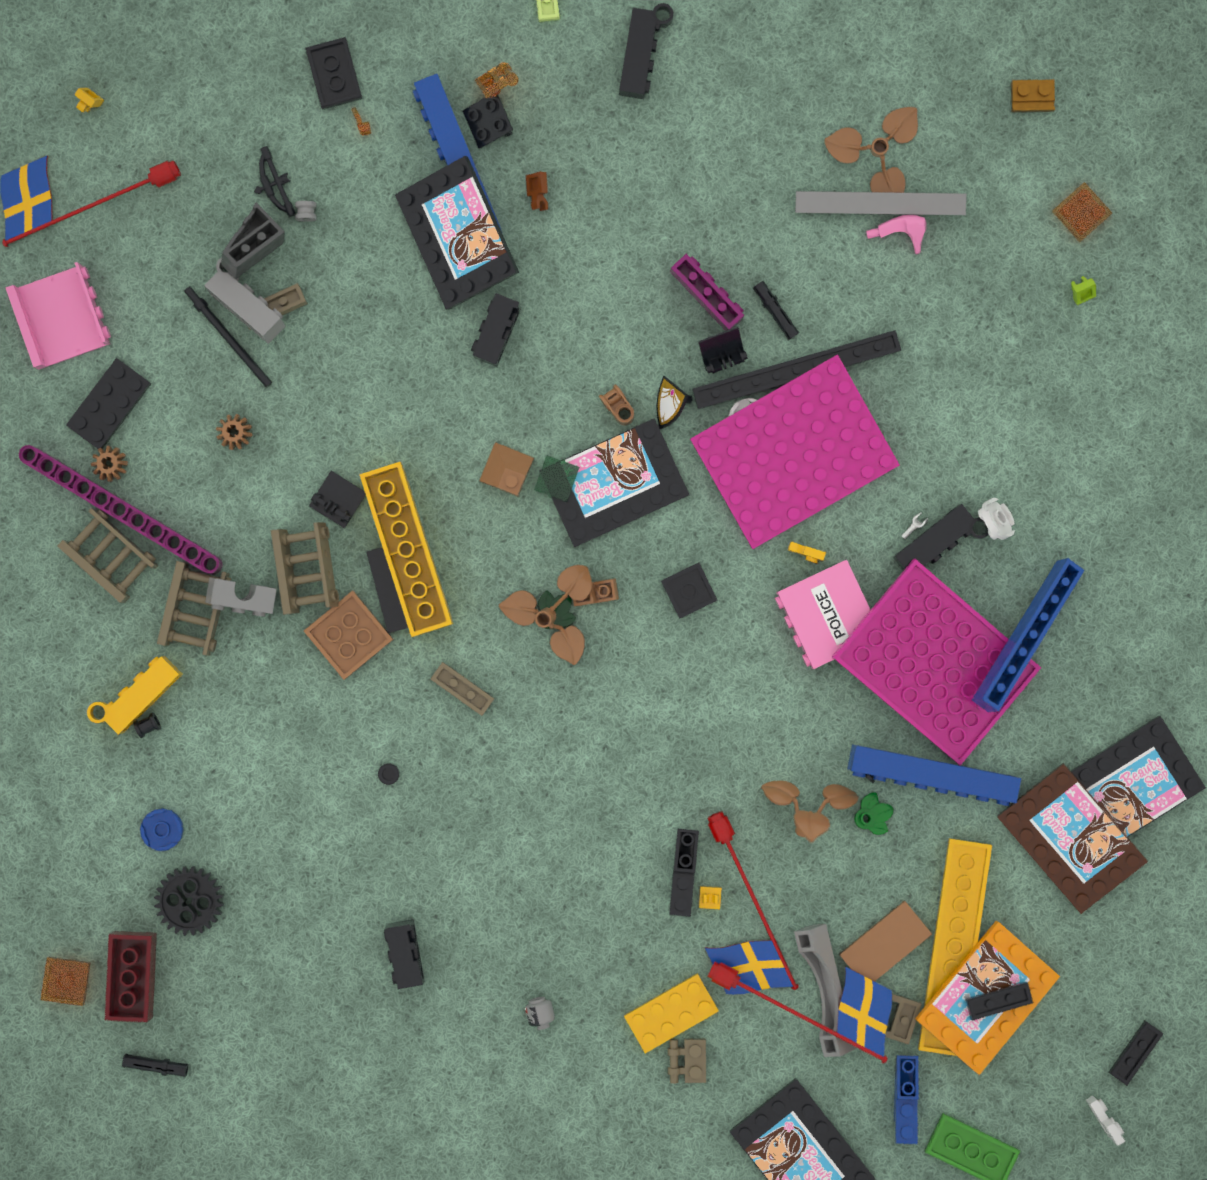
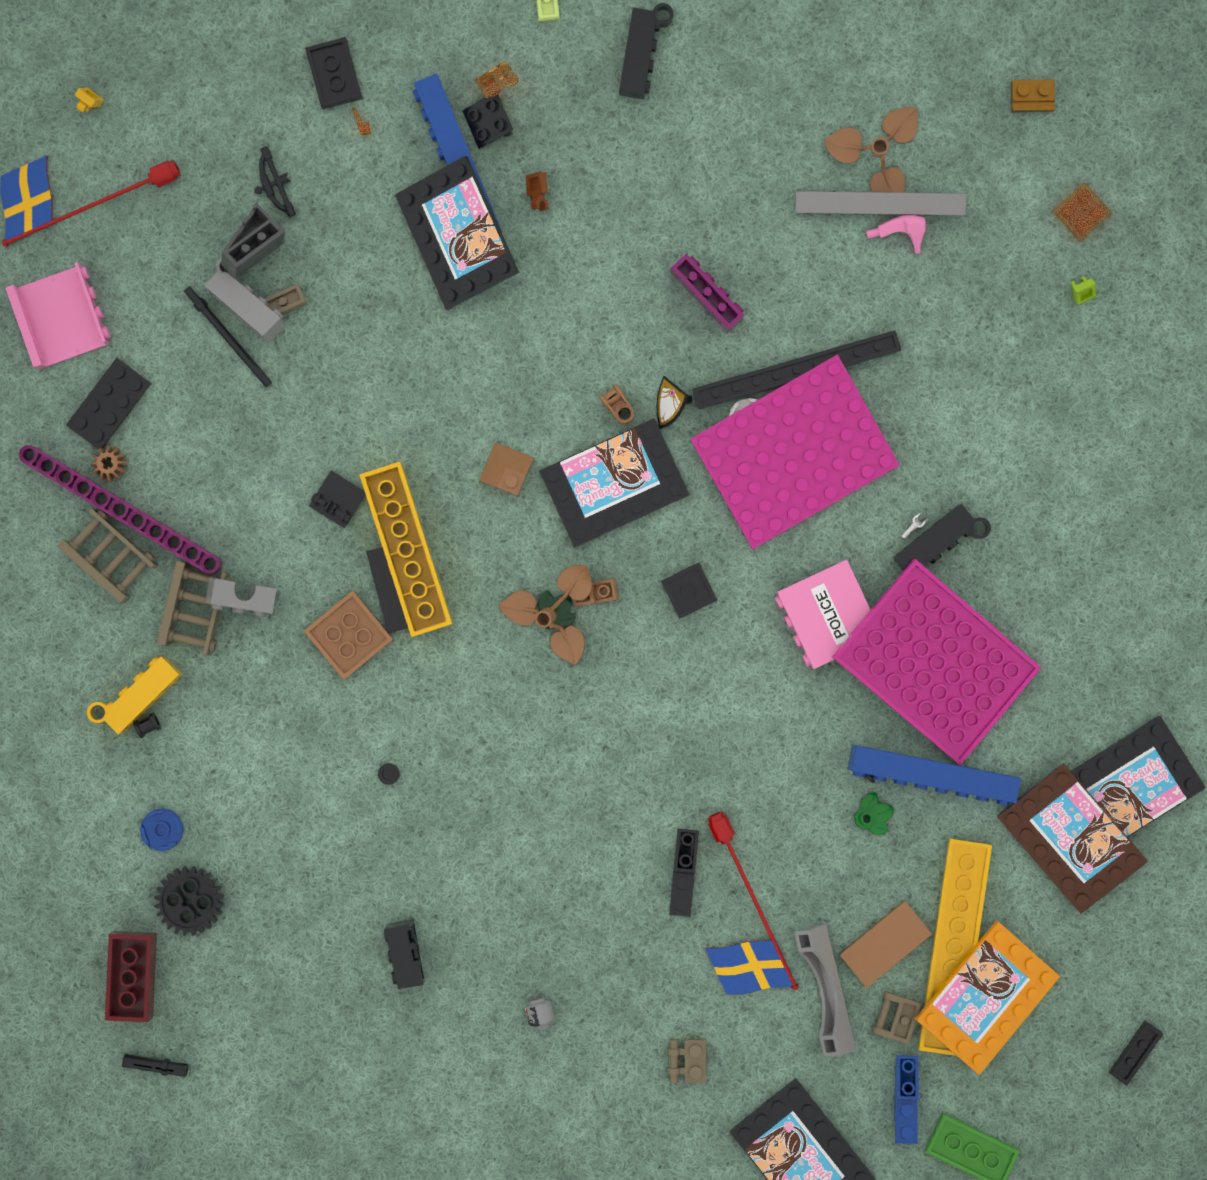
(65, 981): clear orange plate -> none
(240, 426): medium nougat gear -> none
(284, 566): dark tan fence -> none
(305, 211): light grey wheel -> none
(462, 688): dark tan plate -> none
(496, 329): black wedge -> none
(556, 478): clear green piece -> none
(671, 1013): yellow plate -> none
(710, 897): yellow tile -> none
(722, 349): black hinge -> none
(779, 315): black pin -> none
(808, 823): medium nougat plant -> none
(812, 555): yellow plate -> none
(861, 1012): flag -> none
(997, 519): white plate -> none
(999, 1000): black tile -> none
(1028, 635): blue brick -> none
(1109, 1125): white plate -> none

